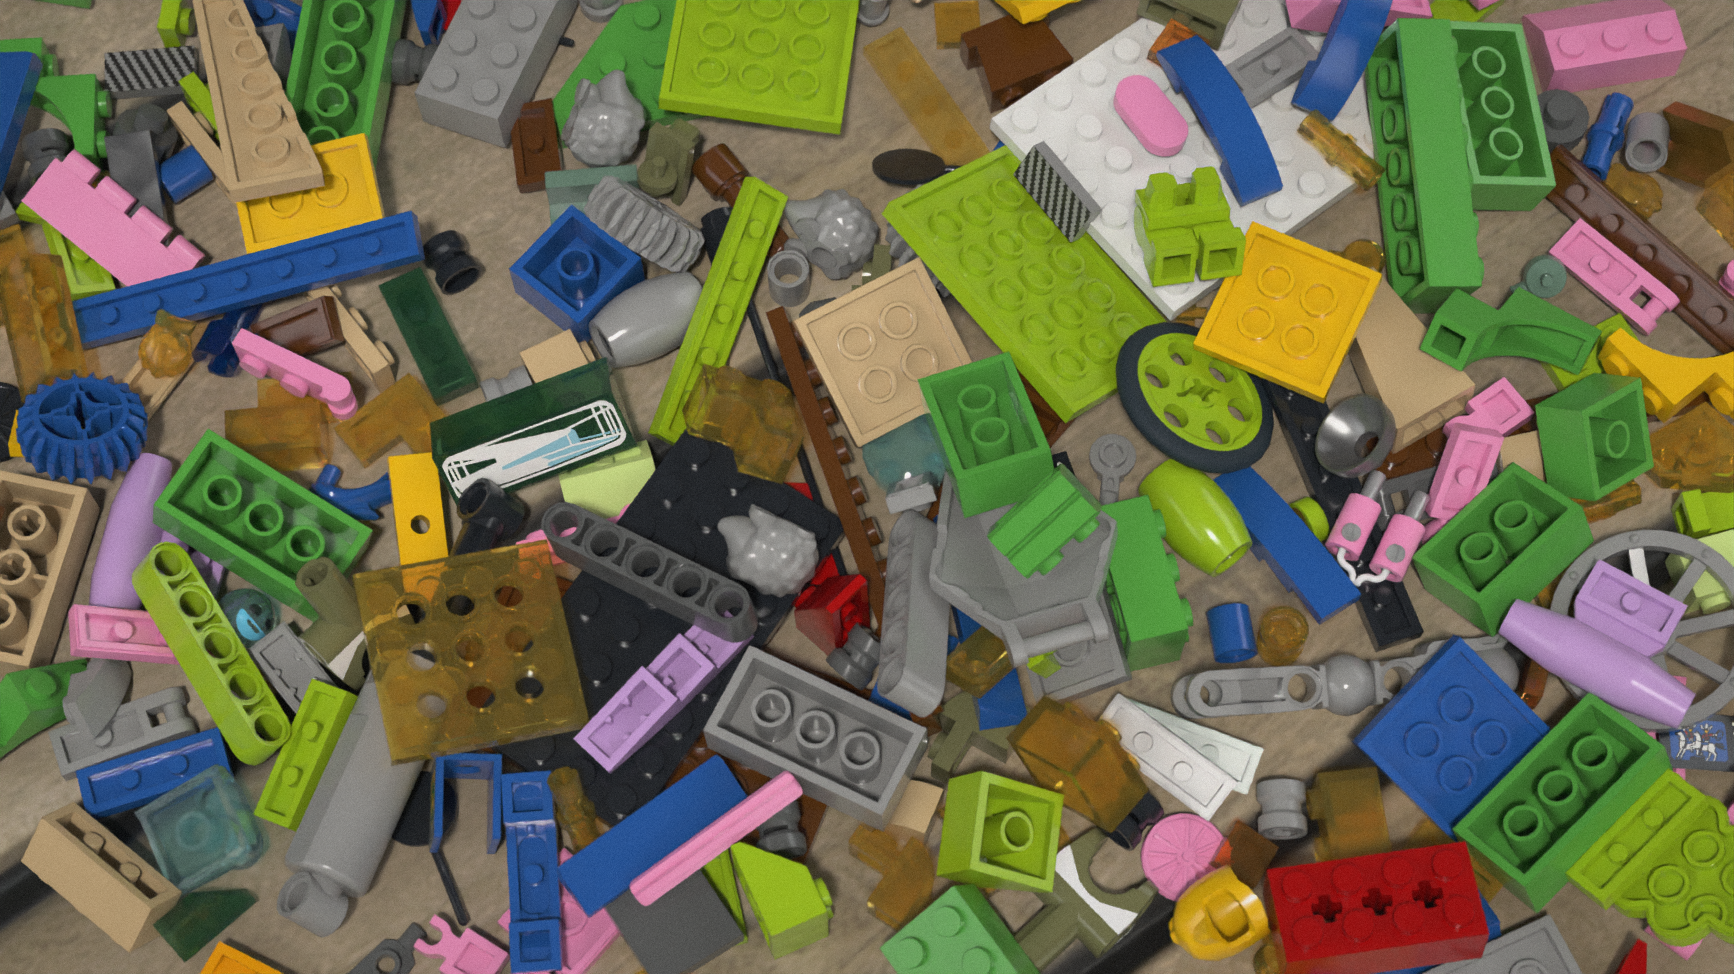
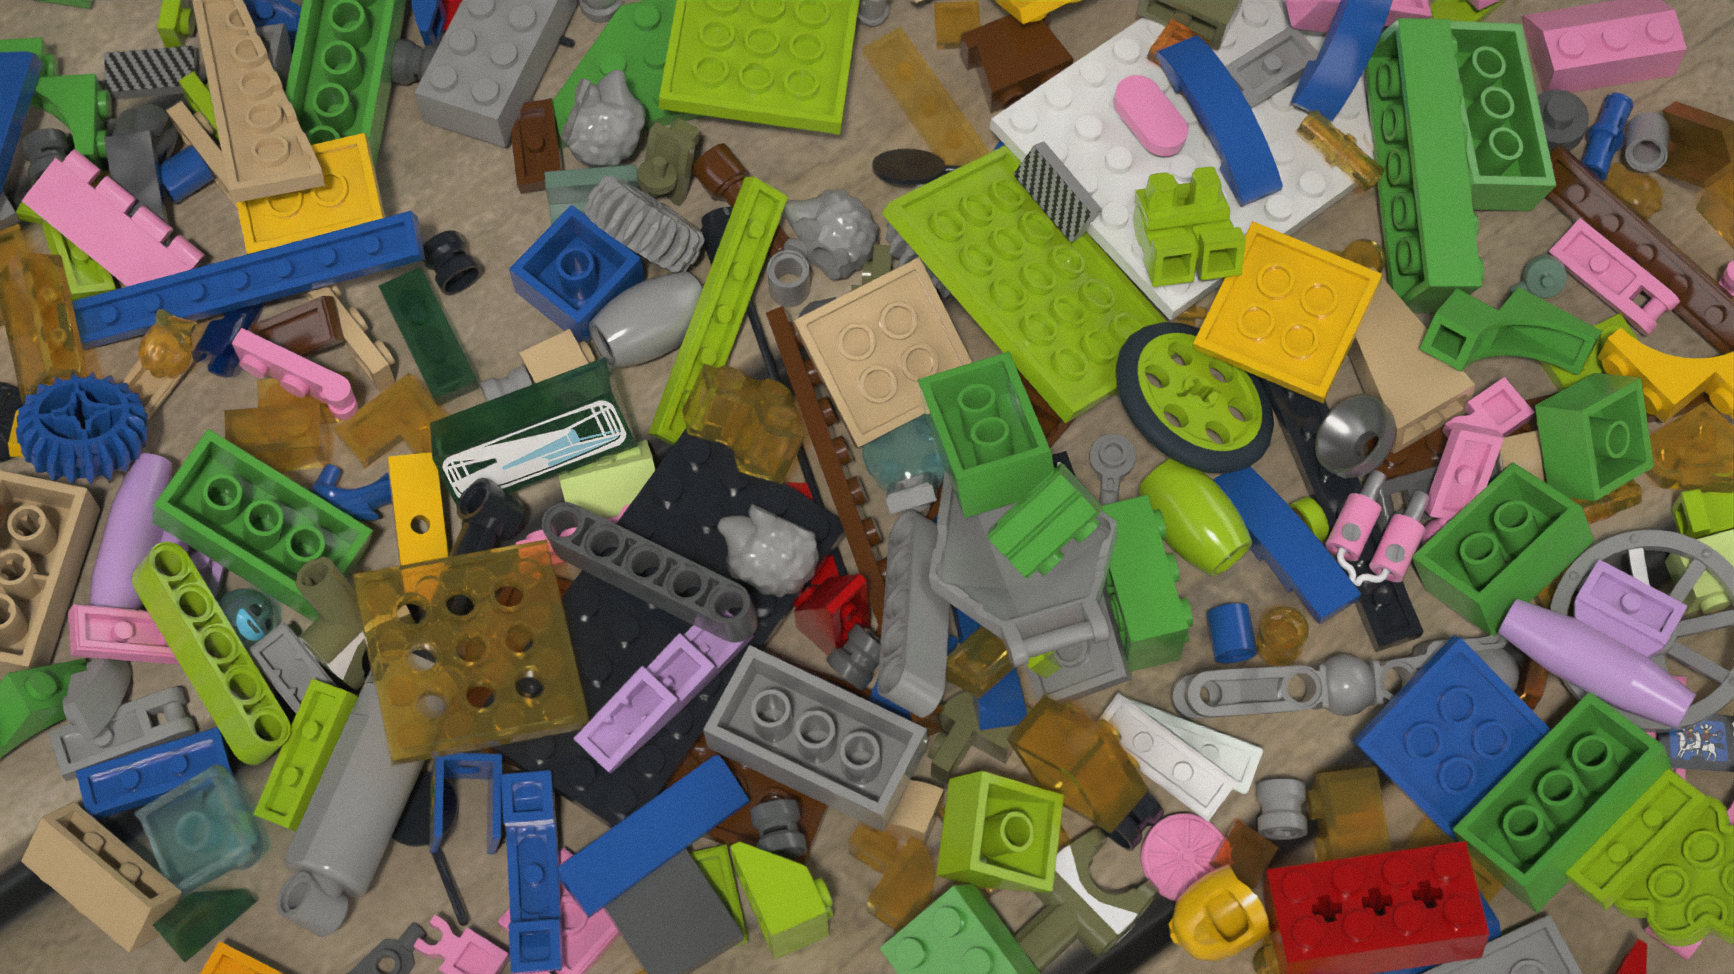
(574, 811): clear yellow pin -> none
(715, 838): bright pink axle -> none

